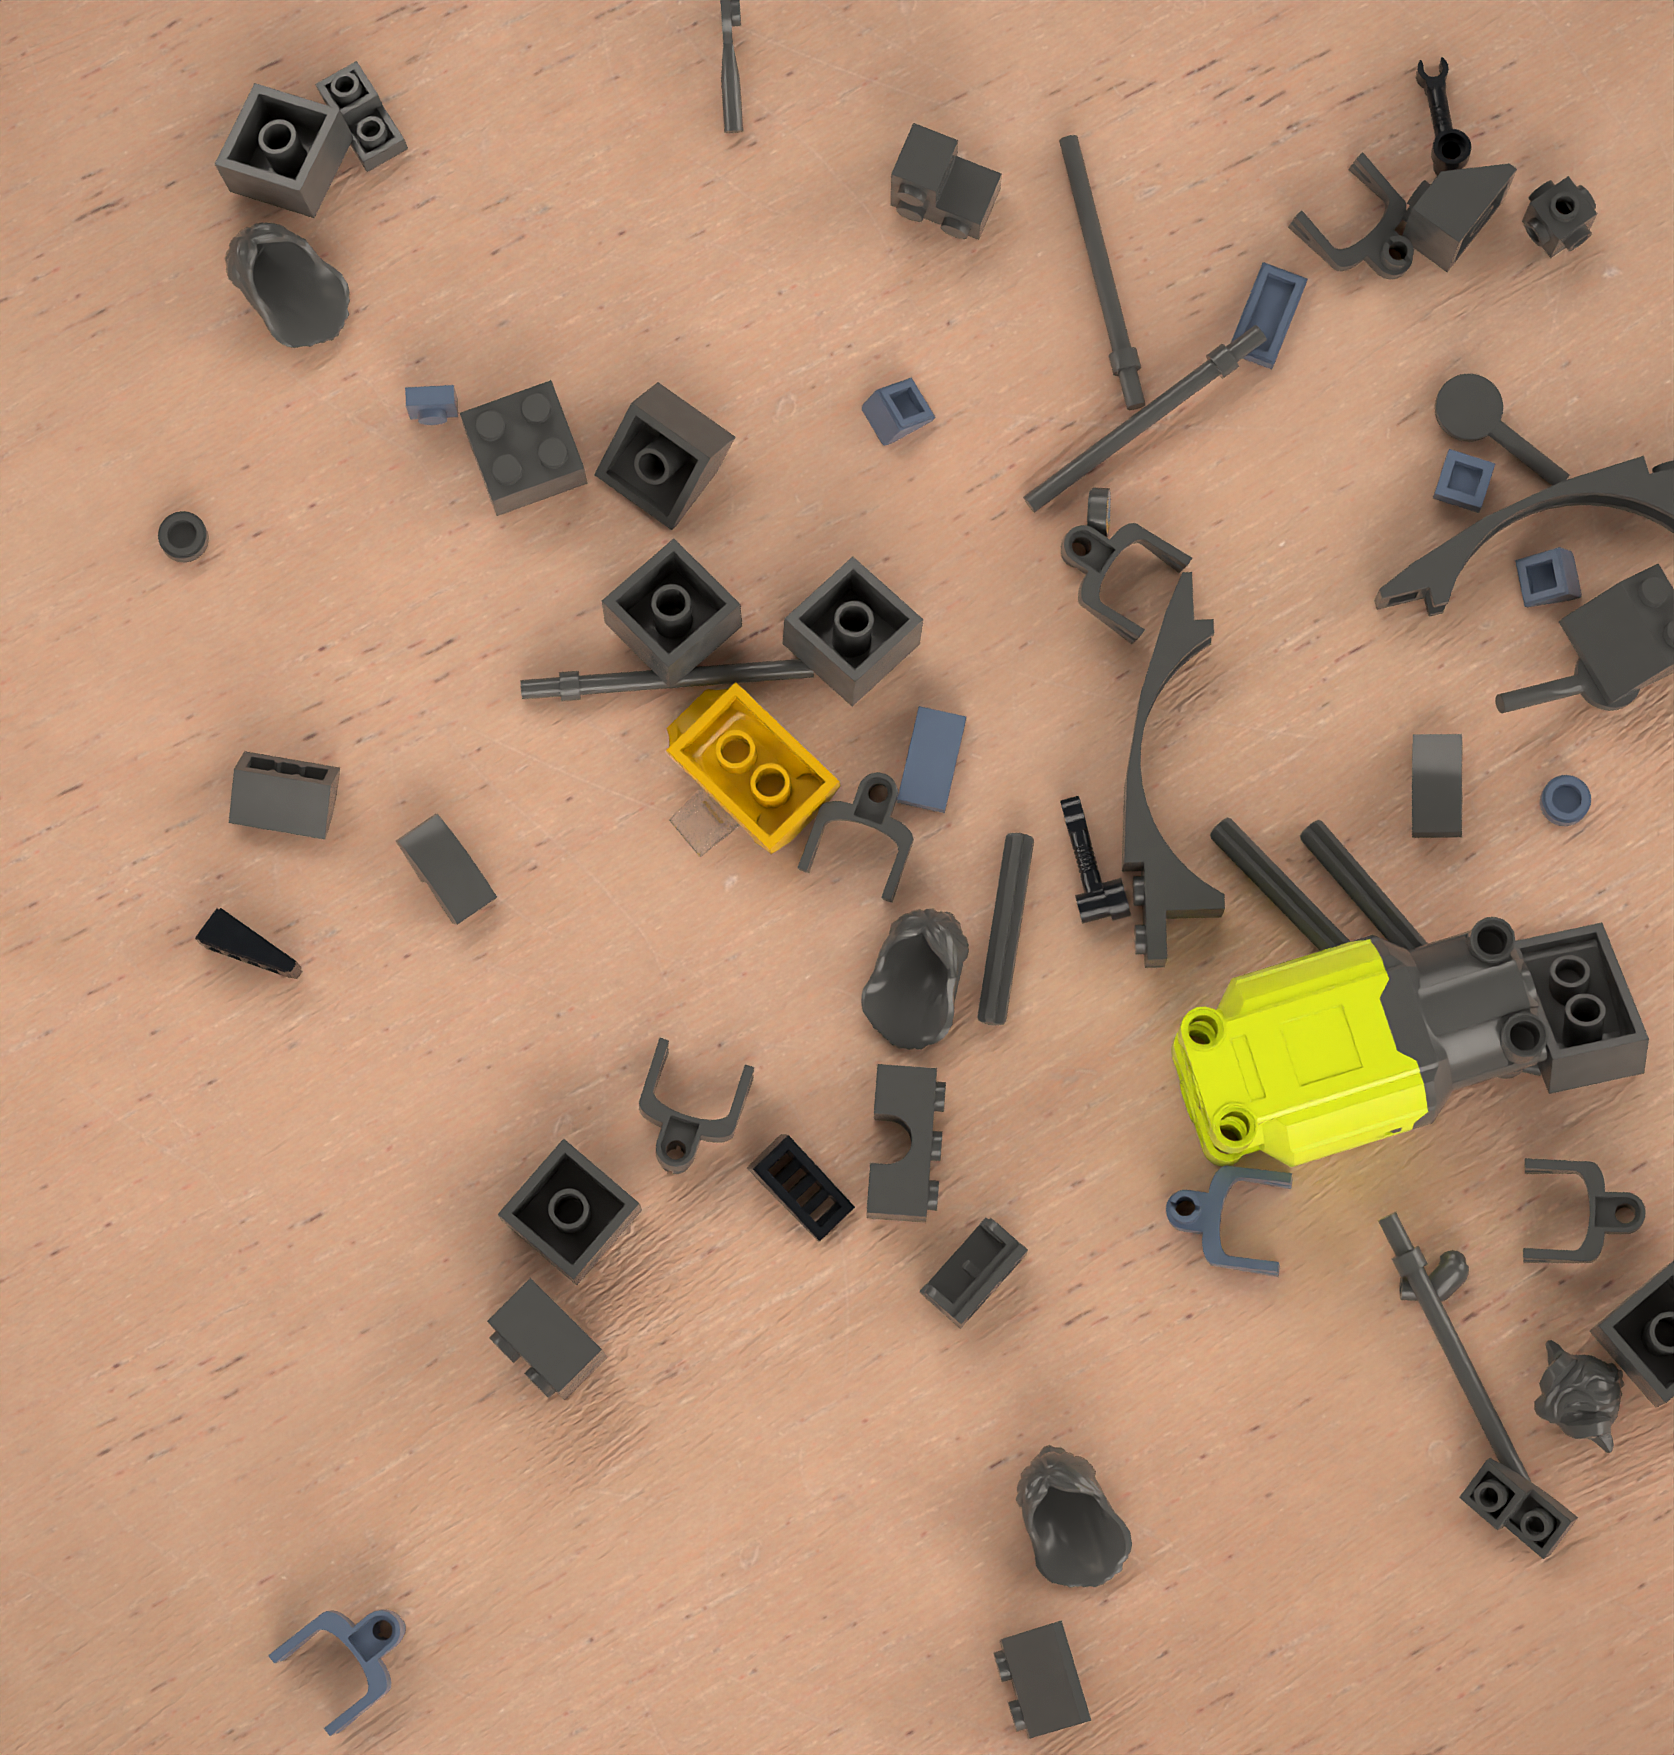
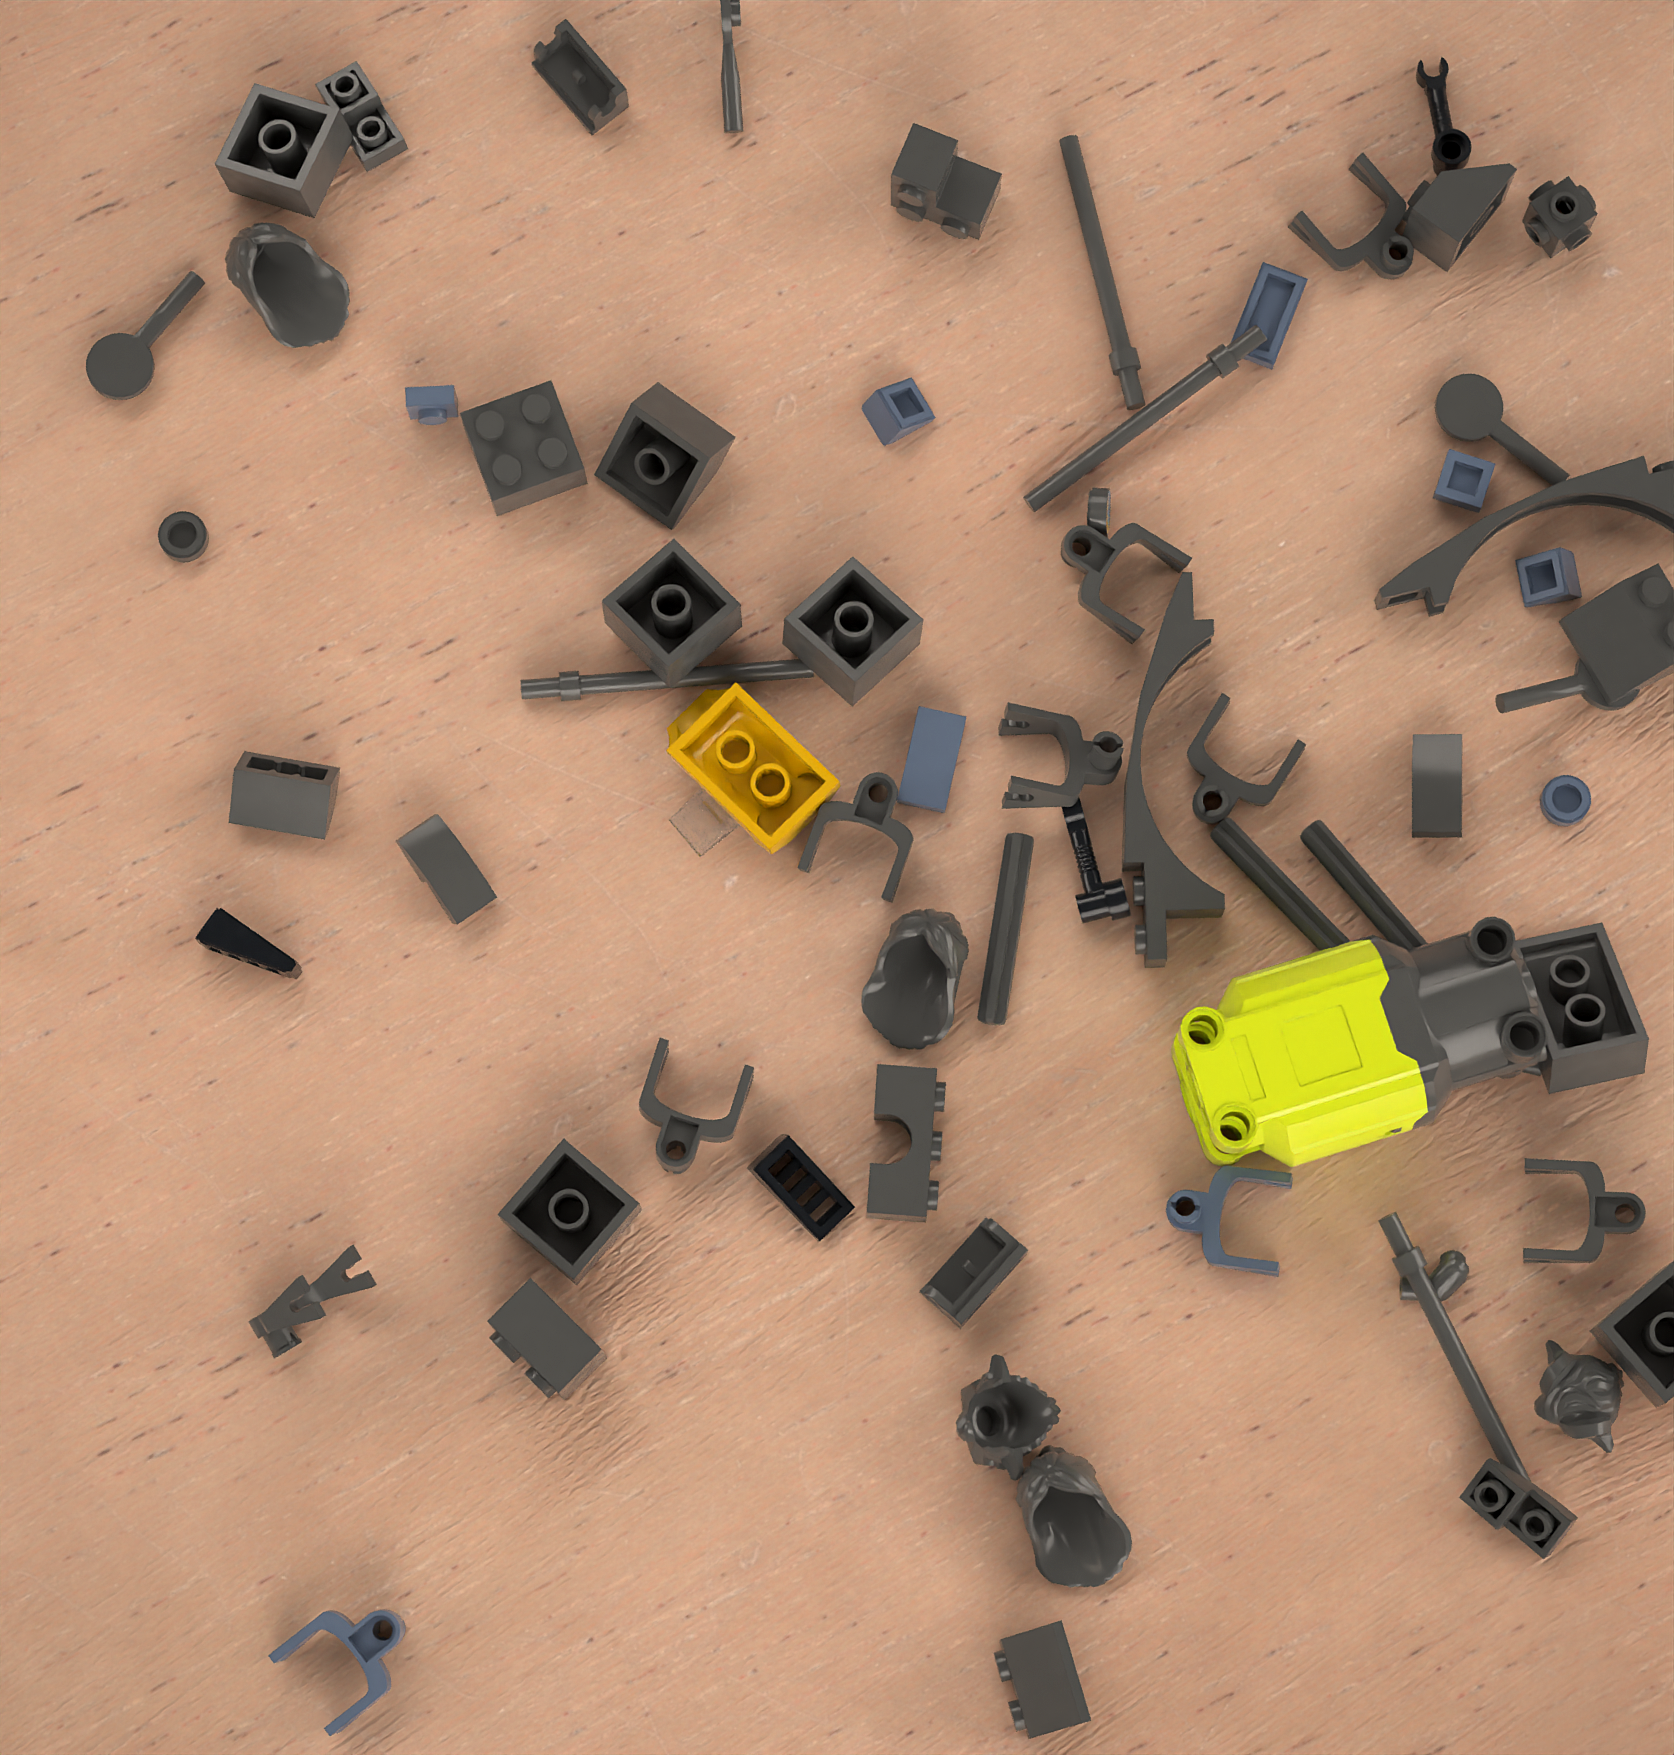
(122, 363): none -> dark grey piece
(302, 1302): none -> dark grey piece
(580, 78): none -> dark grey hinge
(1004, 1418): none -> dark grey hair
(1085, 761): none -> dark grey piece
(1224, 784): none -> dark grey piece

